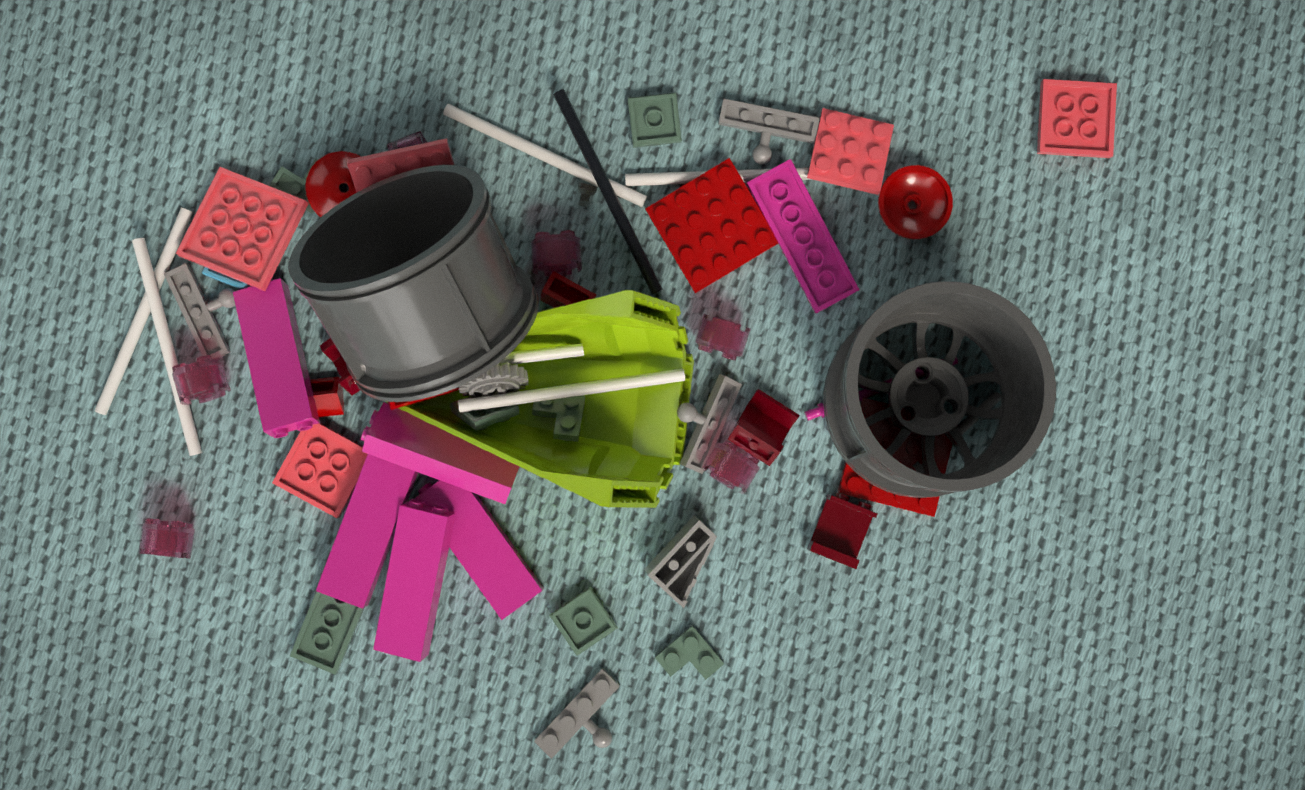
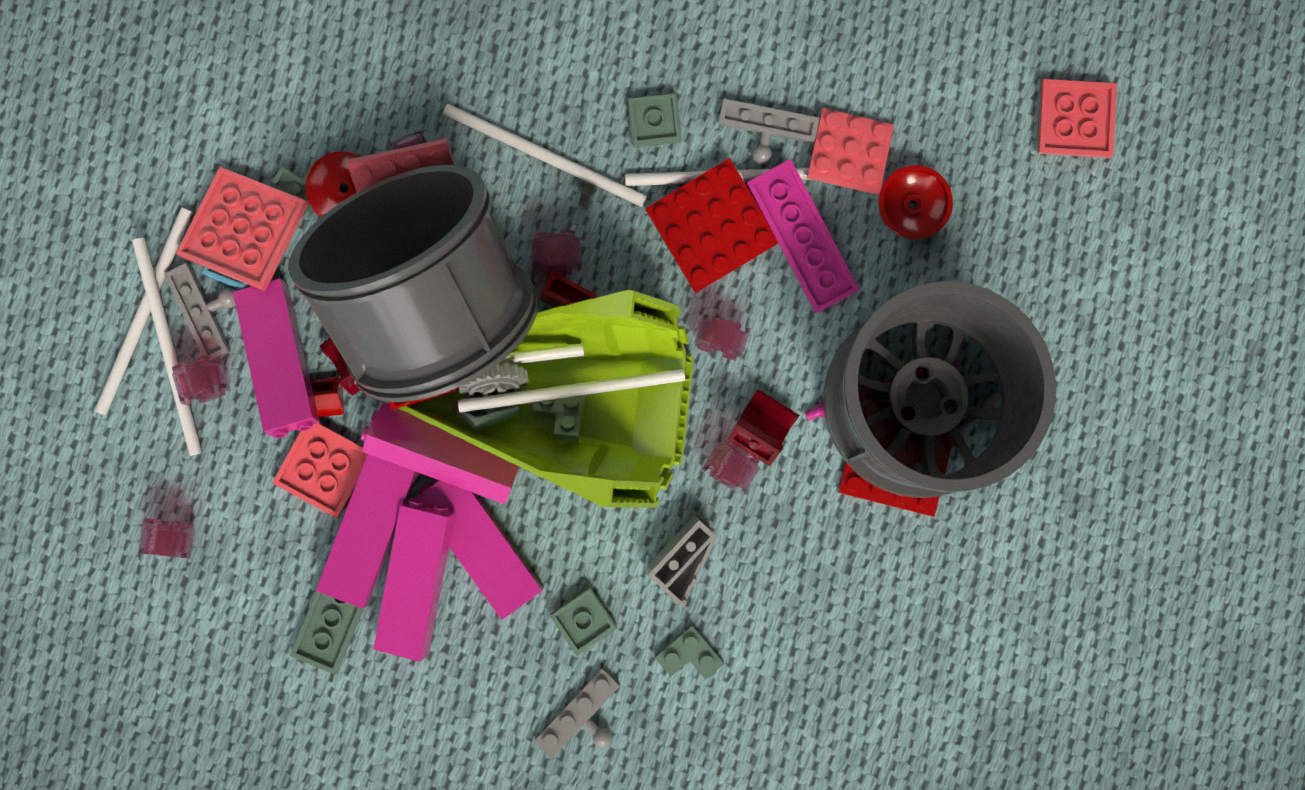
(607, 191): black piece -> none
(709, 422): light grey plate -> none
(841, 530): dark red panel -> none

